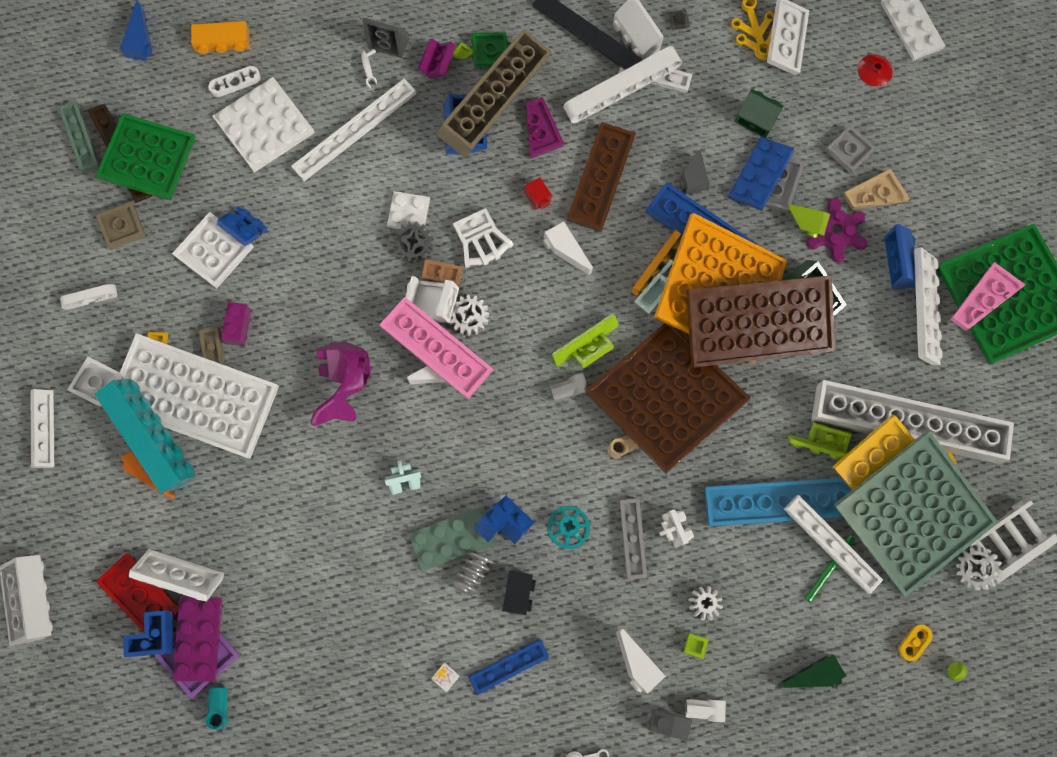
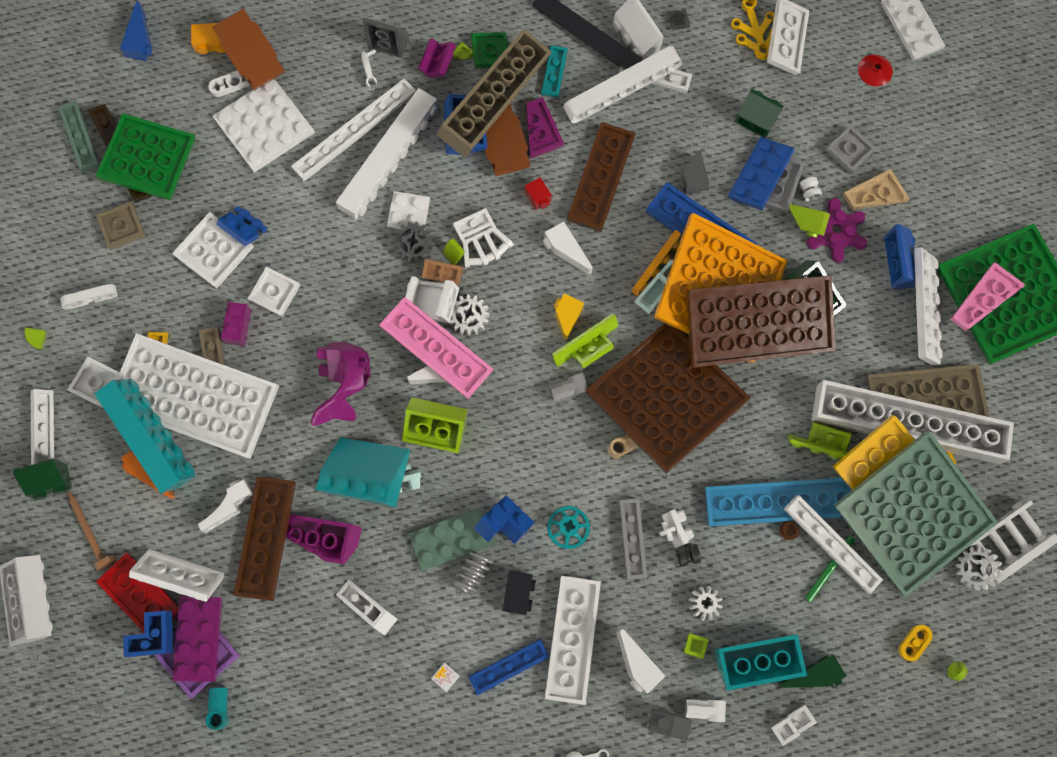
(35, 337): none -> lime tile
(43, 479): none -> dark green slope
(102, 562): none -> medium nougat piece
(236, 494): none -> white slope
(248, 49): none -> dark orange piece
(264, 538): none -> reddish brown plate
(274, 292): none -> white plate
(324, 538): none -> magenta wedge
(364, 472): none -> teal slope
(366, 607): none -> white slope
(387, 153): none -> white brick
(434, 425): none -> lime slope
(453, 251): none -> lime tile
(507, 145): none -> dark orange piece
(554, 71): none -> teal tile
(567, 313): none -> yellow slope
(572, 640): none -> white plate
(688, 555): none -> pearl dark grey wheel
(760, 662): none -> teal slope
(789, 530): none -> reddish brown plate
(793, 724): none -> white slope
(810, 188): none -> white wheel
(947, 387): none -> dark tan wing

